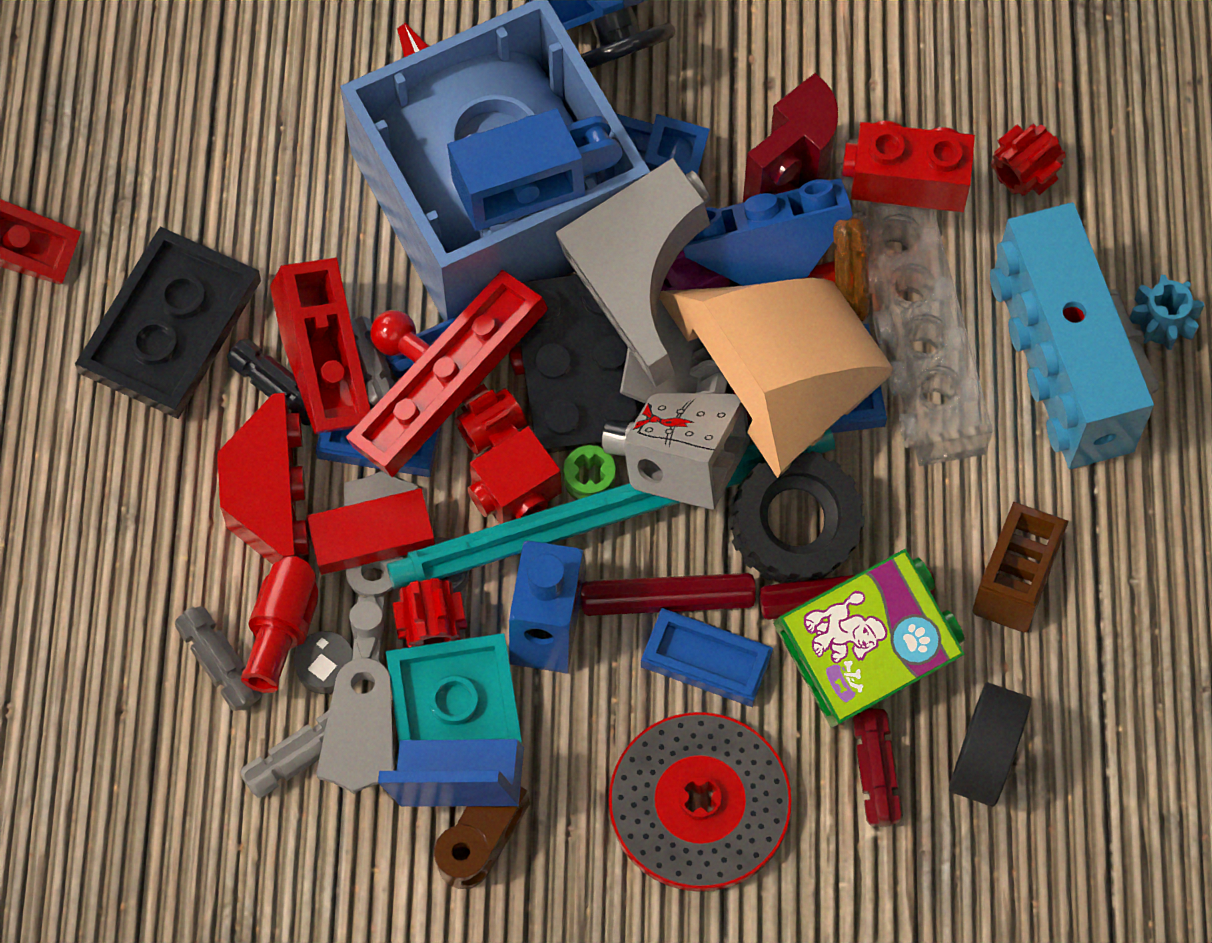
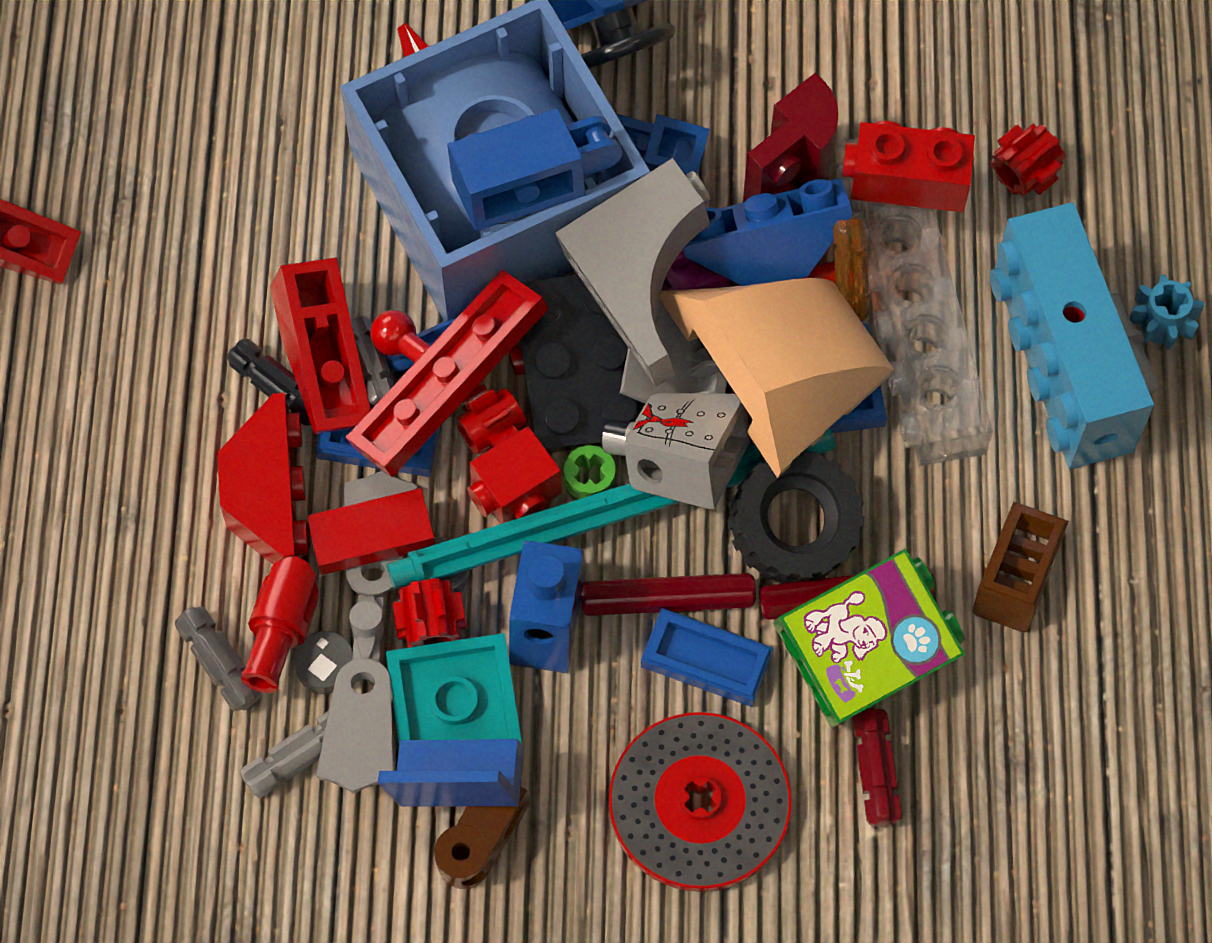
(168, 322): black plate -> none
(990, 744): black tyre -> none

